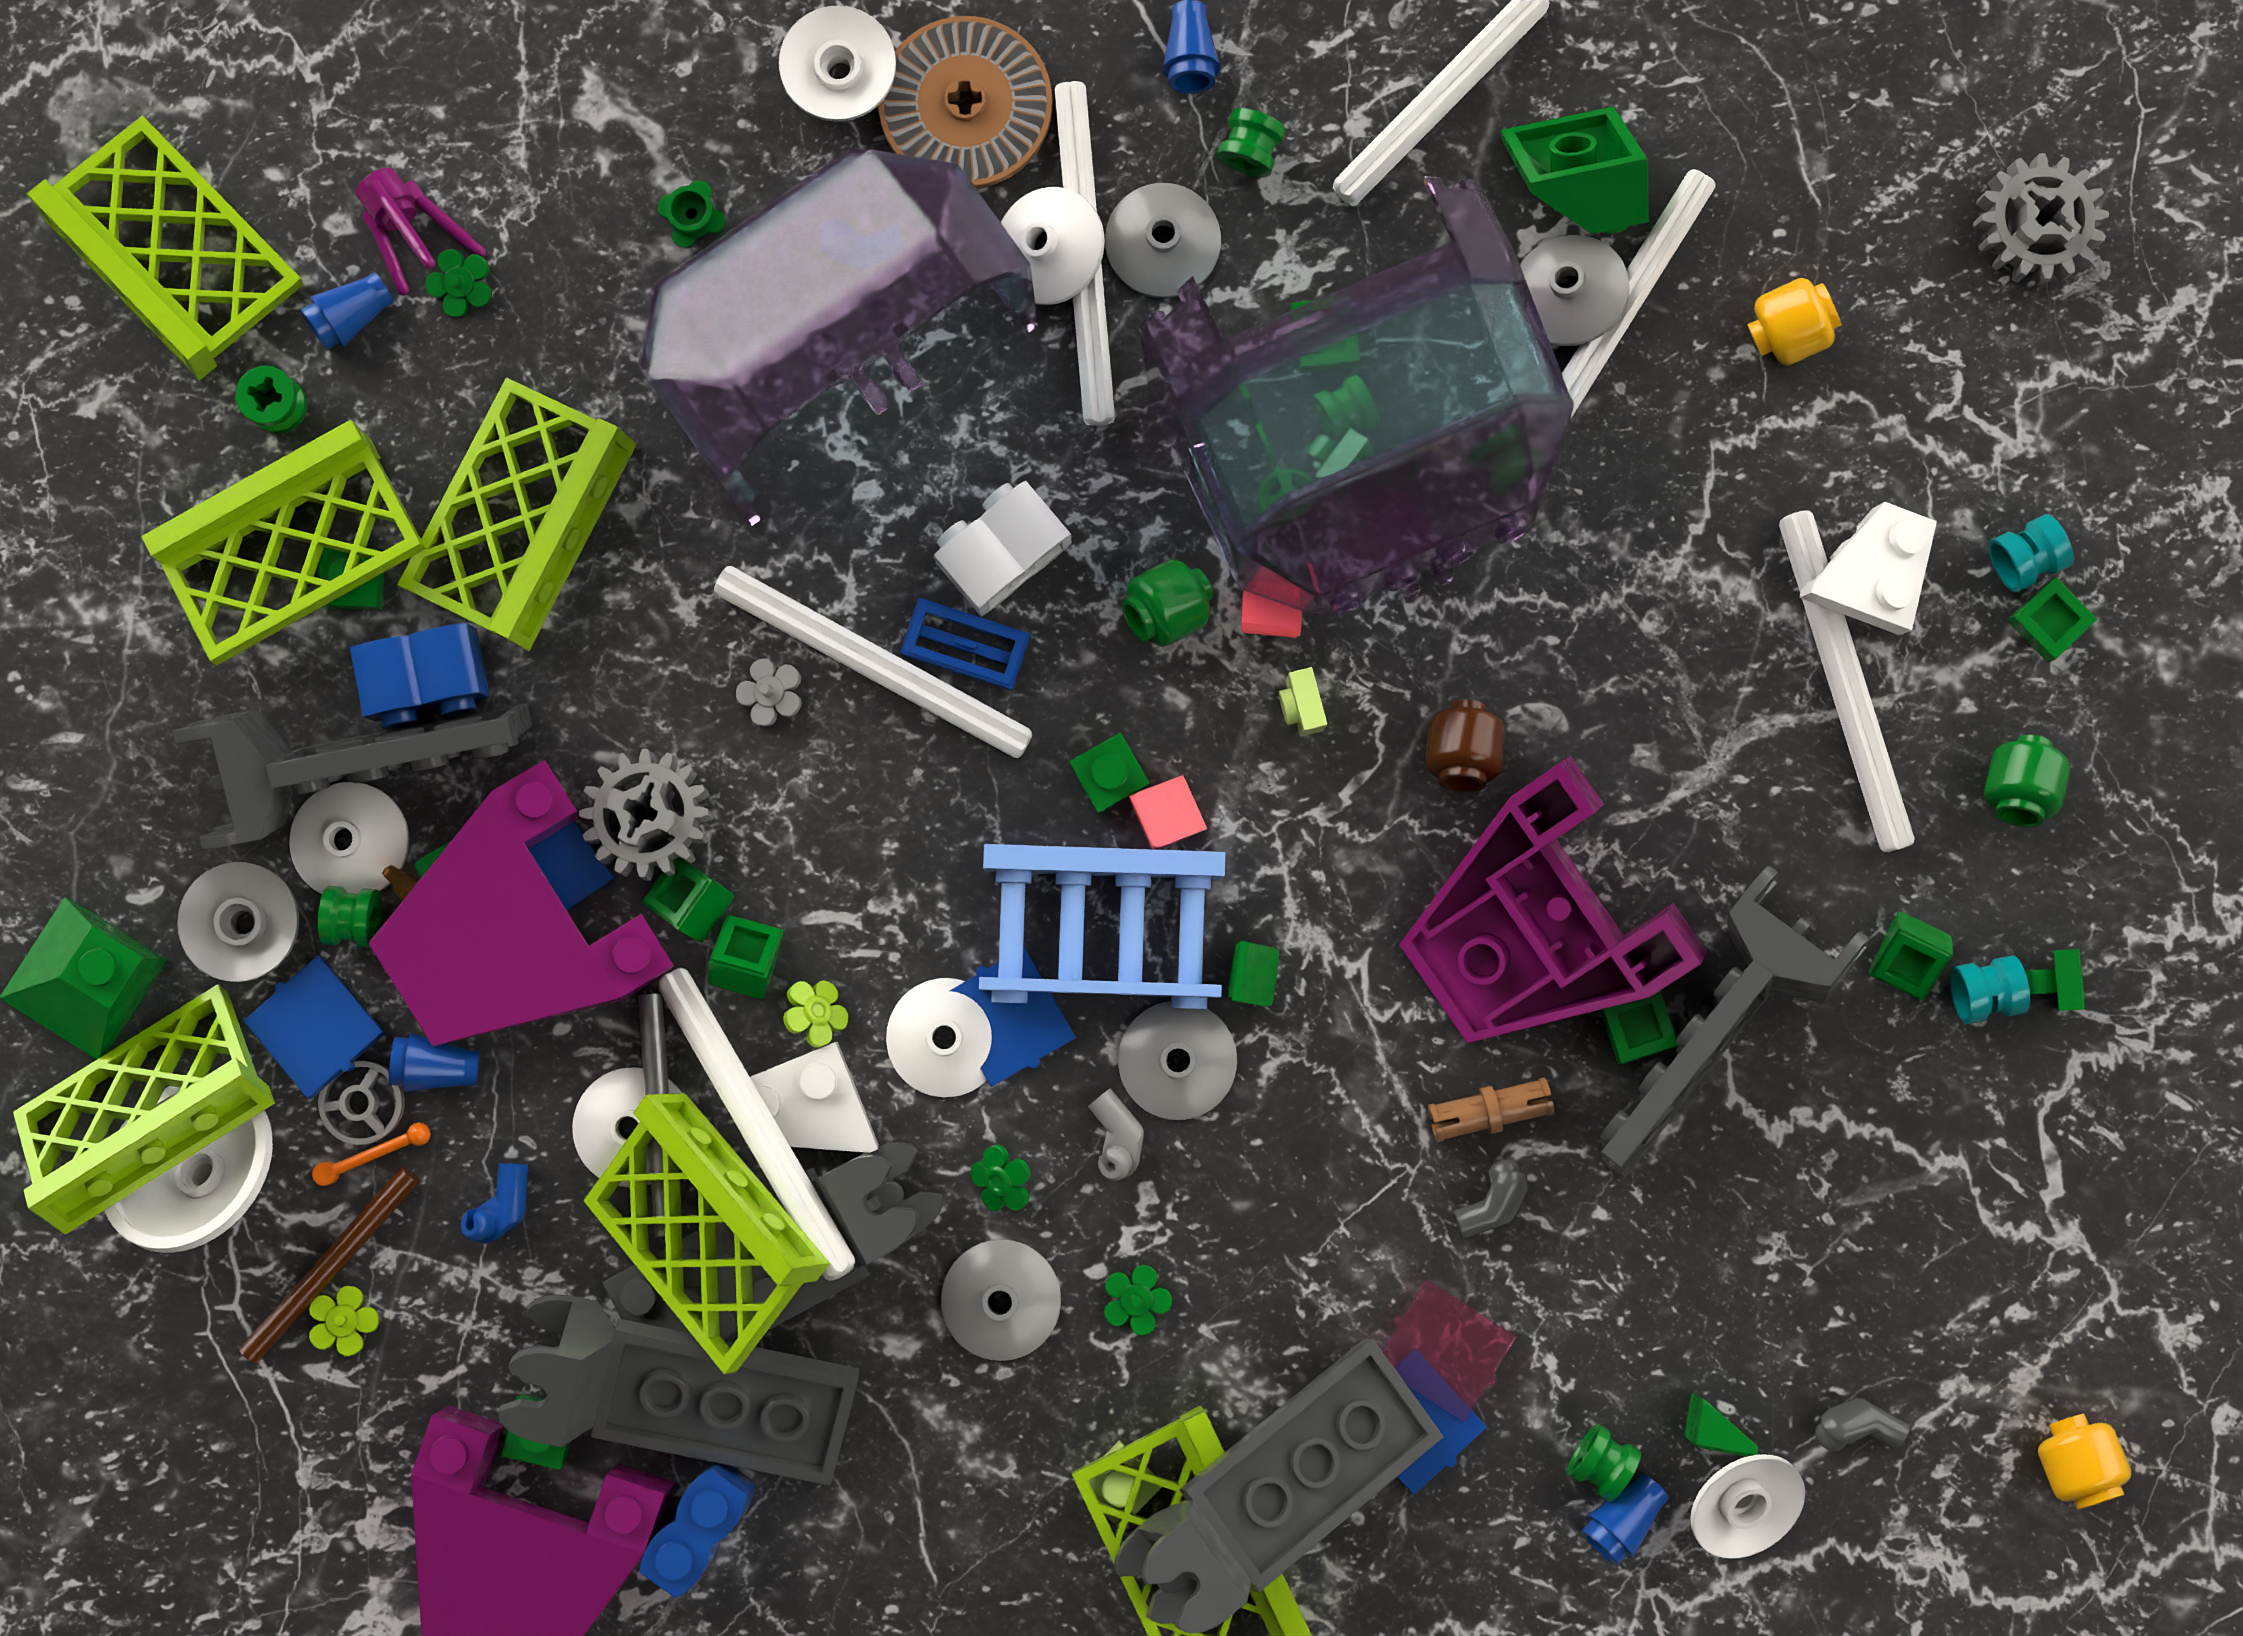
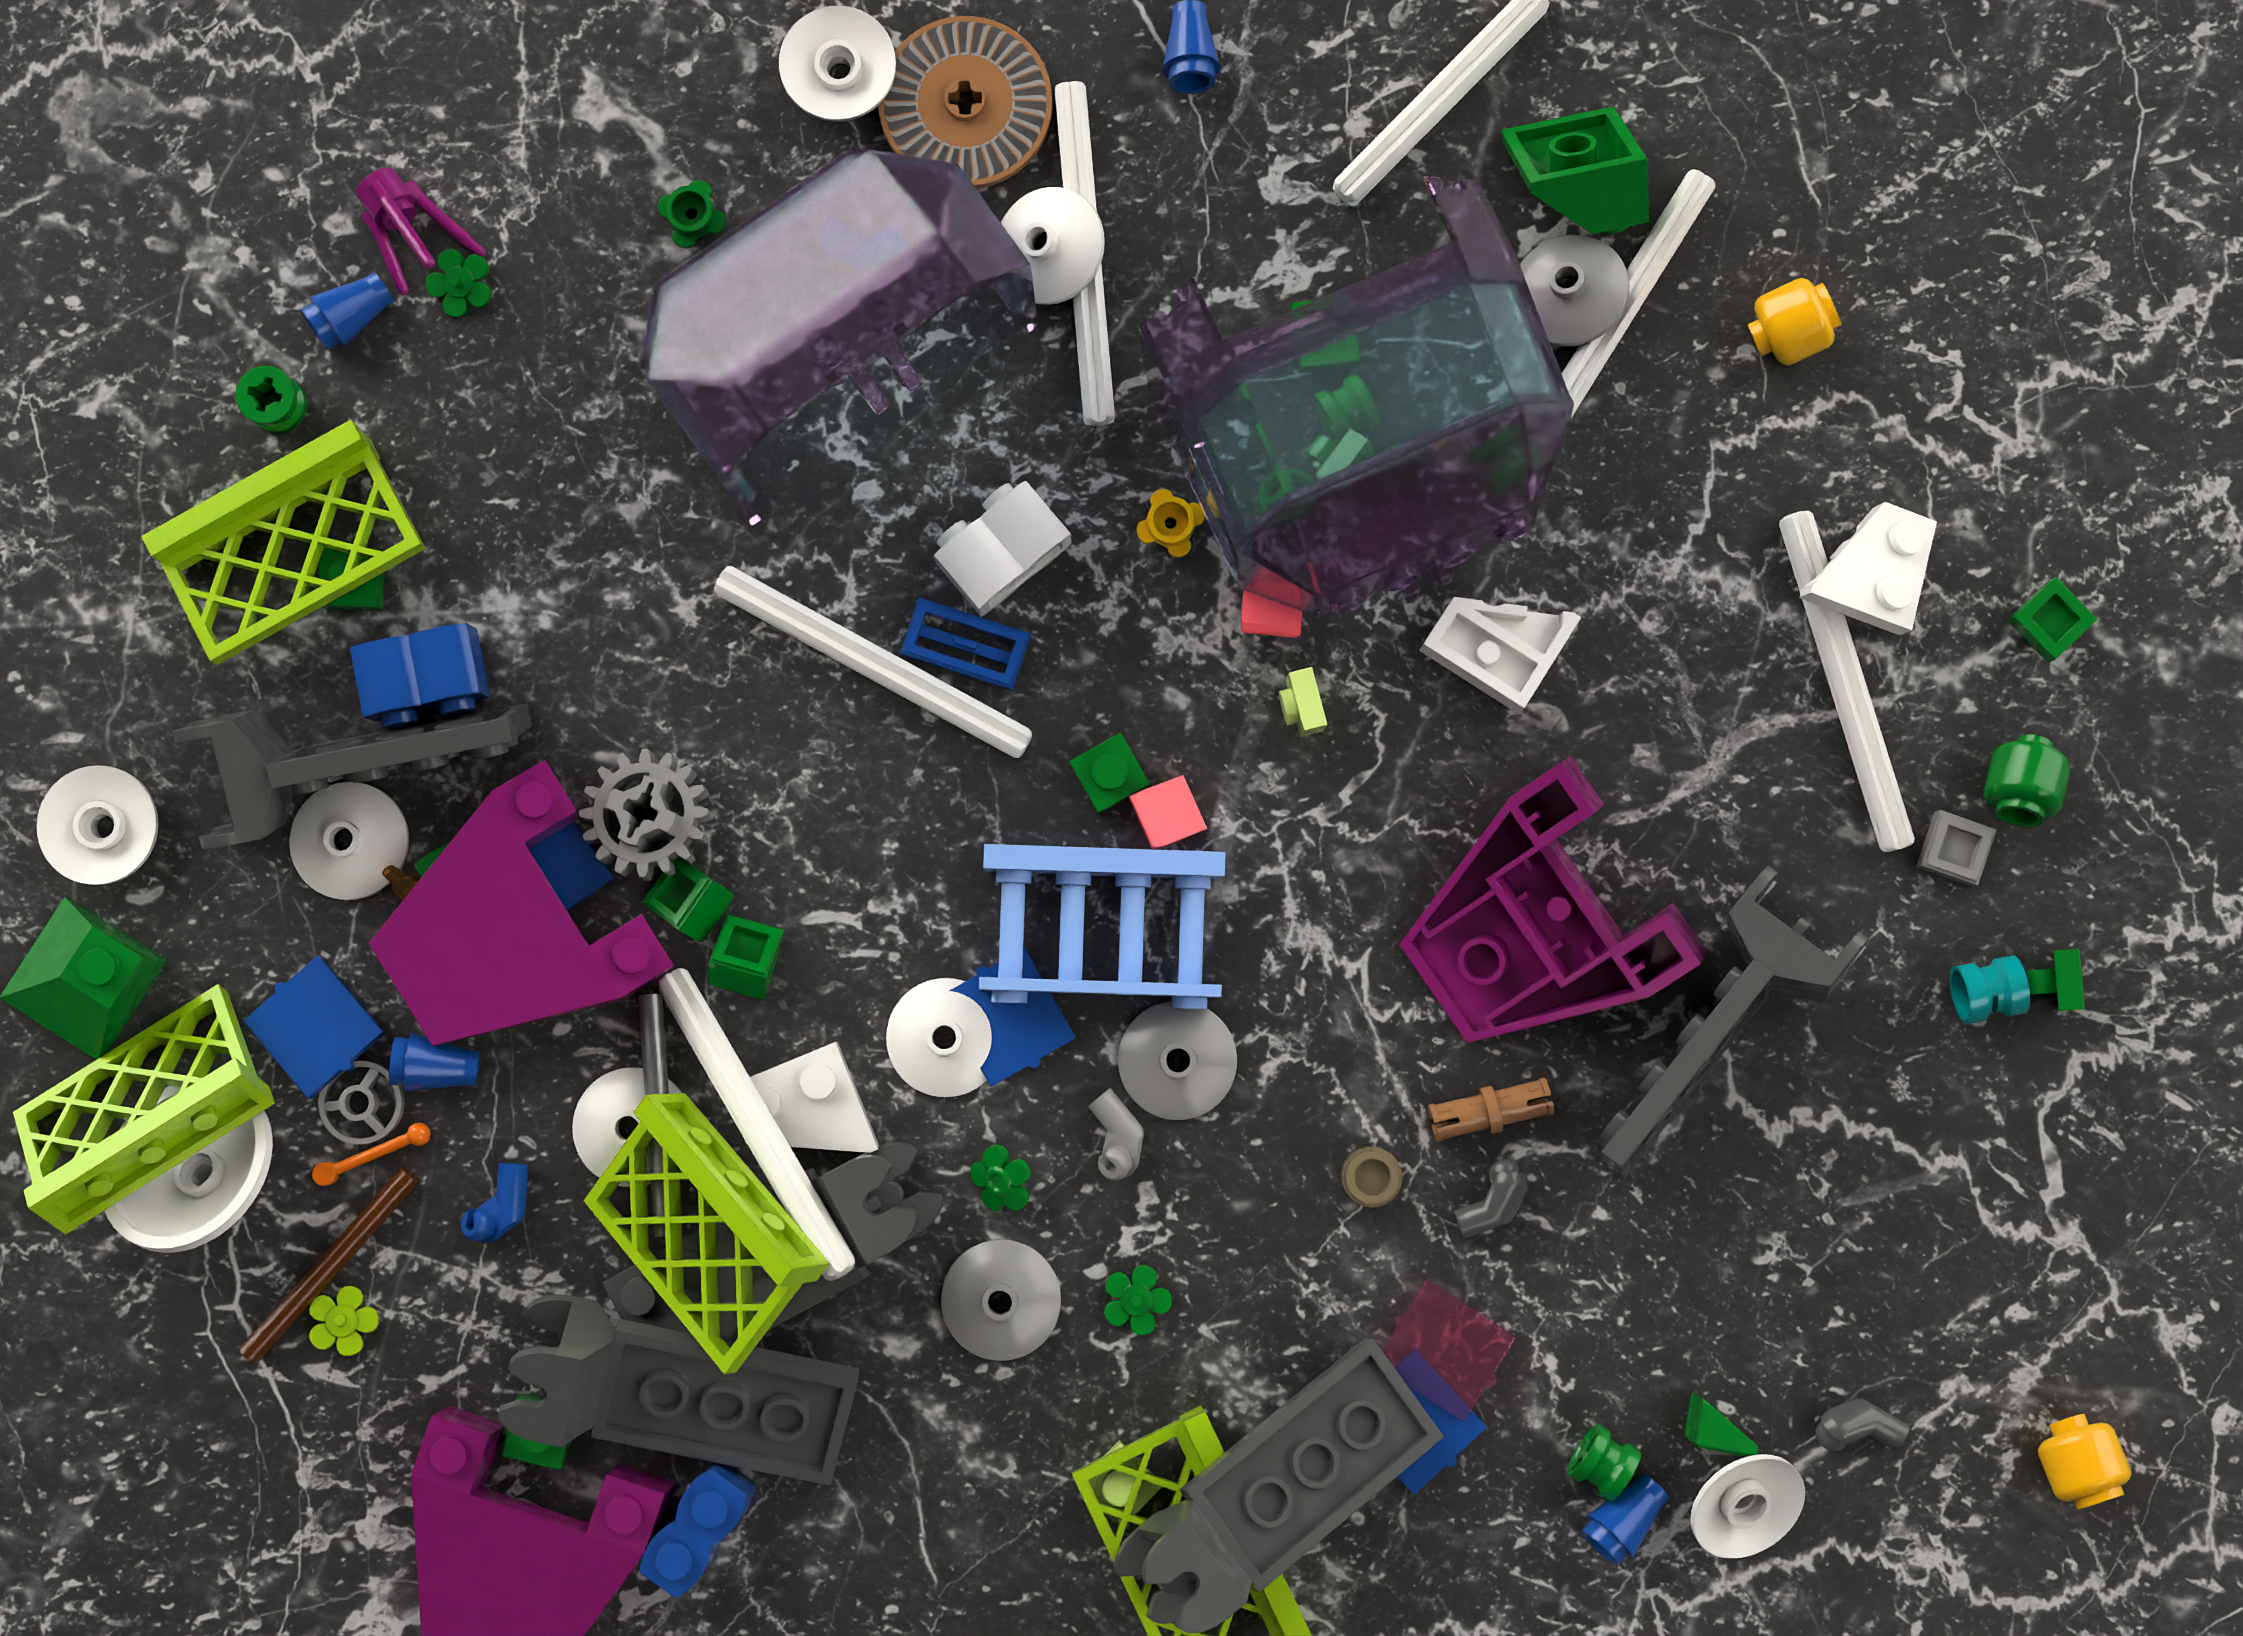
(71, 818): none -> white dish
(140, 288): lime fence -> none
(210, 922): light grey dish -> none
(349, 916): green wheel -> none
(563, 526): lime fence -> none
(770, 692): light grey plant -> none
(815, 1012): lime plant -> none
(1159, 267): light grey dish -> none
(1167, 506): none -> yellow plate
(1167, 602): green head -> none
(1251, 142): green wheel -> none
(1253, 974): green slope -> none
(1371, 1176): none -> dark tan tile
(1465, 746): reddish brown head -> none
(1499, 647): none -> white wing
(1639, 1028): green plate -> none
(1912, 955): green slope -> none
(1956, 848): none -> light grey tile
(2034, 551): teal wheel -> none
(2061, 237): light grey gear -> none

